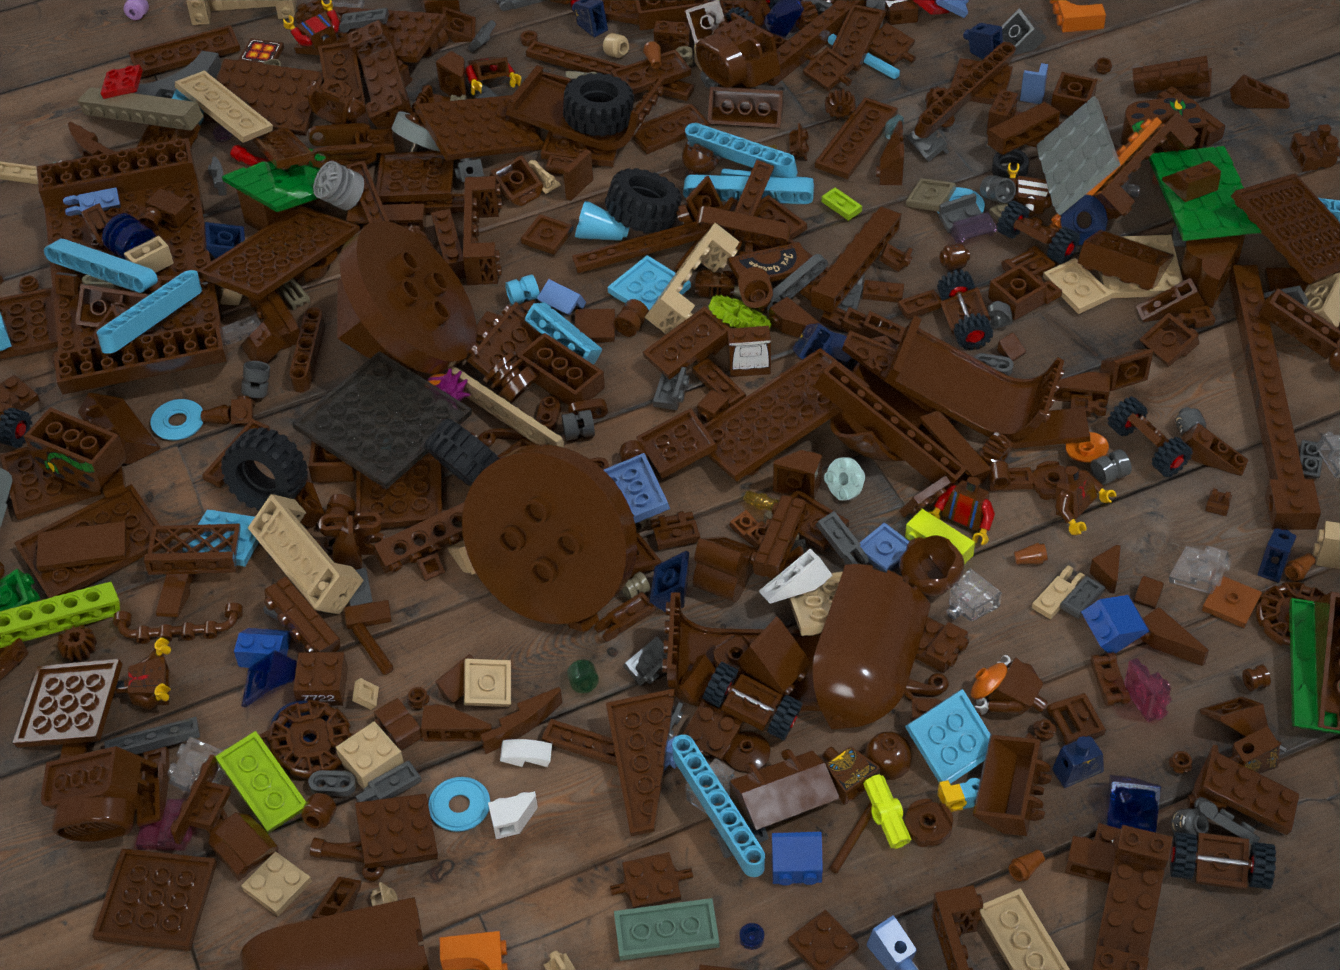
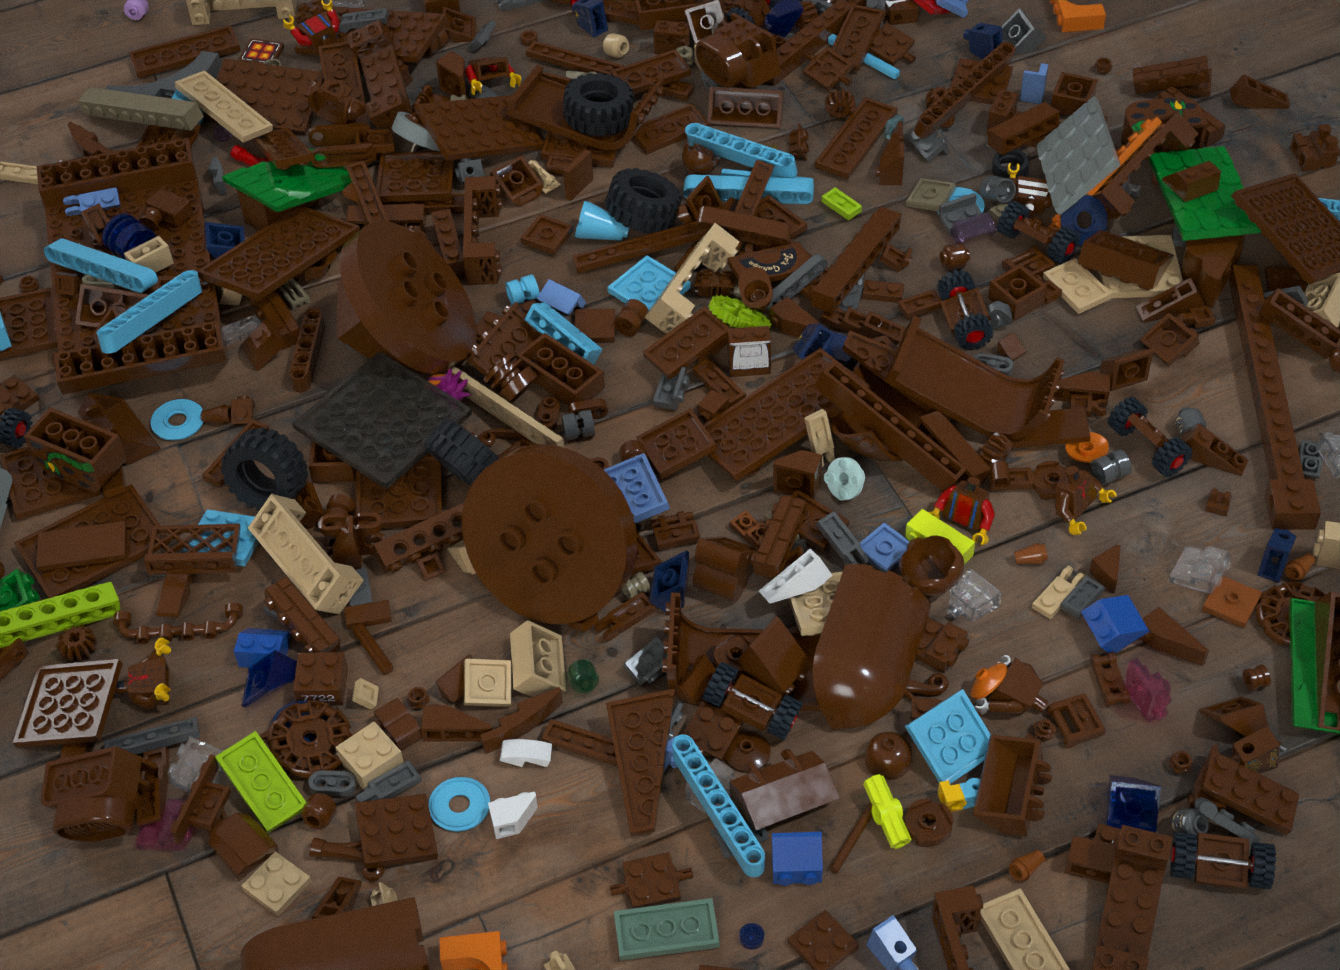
(121, 81): red plate -> none
(155, 899): reddish brown plate -> none
(255, 379): dark grey wheel -> none
(338, 185): light grey wheel -> none
(537, 659): none -> tan slope
(653, 54): dark orange cone -> none
(760, 501): clear yellow axle -> none
(820, 435): none -> tan hinge
(849, 772): torso -> none
(925, 497): reddish brown plate -> none
(1078, 761): dark blue torso -> none
(1149, 592): reddish brown slope -> none

